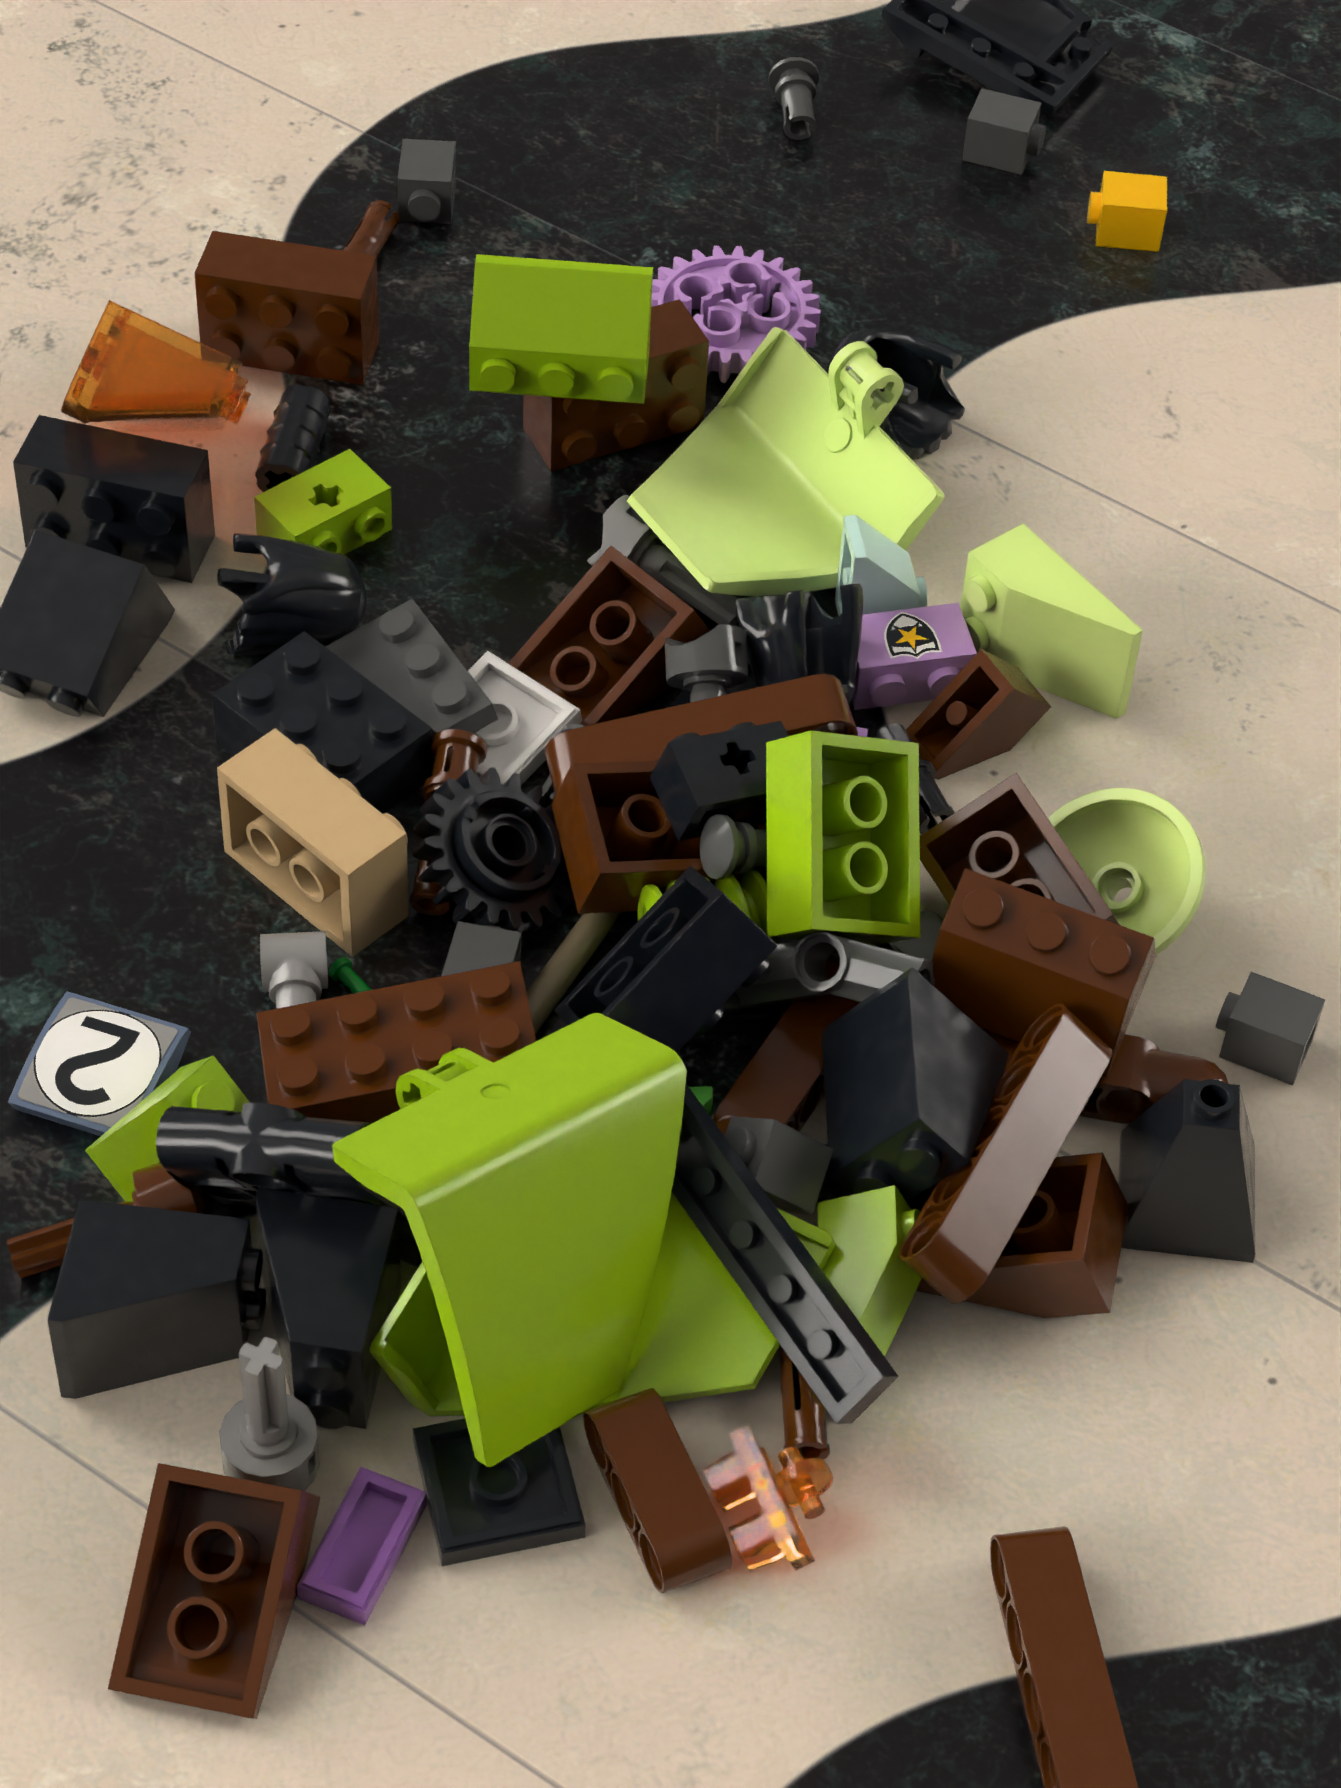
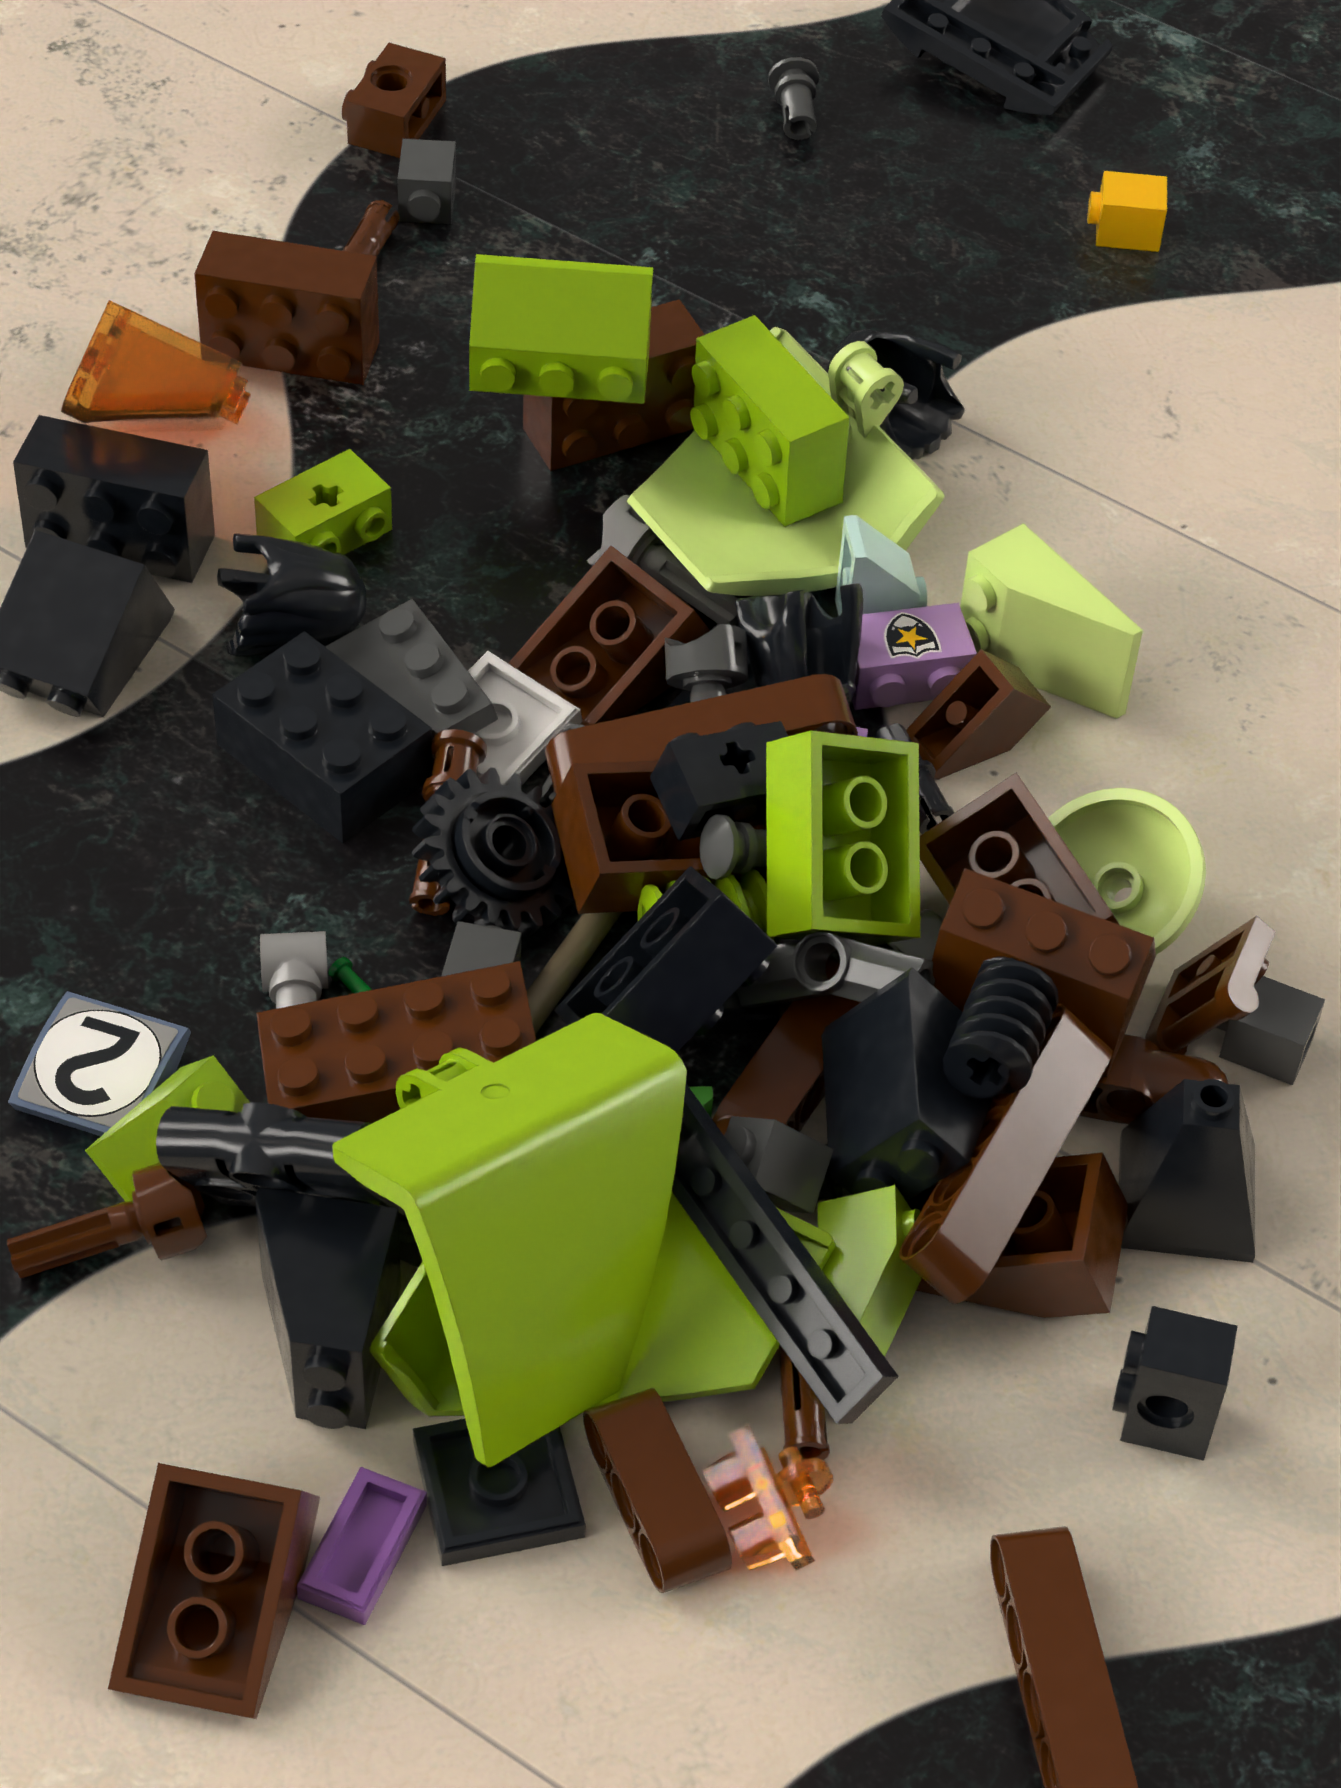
(151, 1295): black slope -> none
(269, 1433): light grey piece -> none
(293, 436): black axle -> none
(314, 841): tan brick -> none
(395, 99): none -> reddish brown brick
(731, 300): lavender gear -> none
(769, 420): none -> lime brick
(1000, 1029): none -> black piece
(1003, 131): dark grey brick -> none
(1174, 1382): none -> black brick
(1212, 988): none -> reddish brown plate

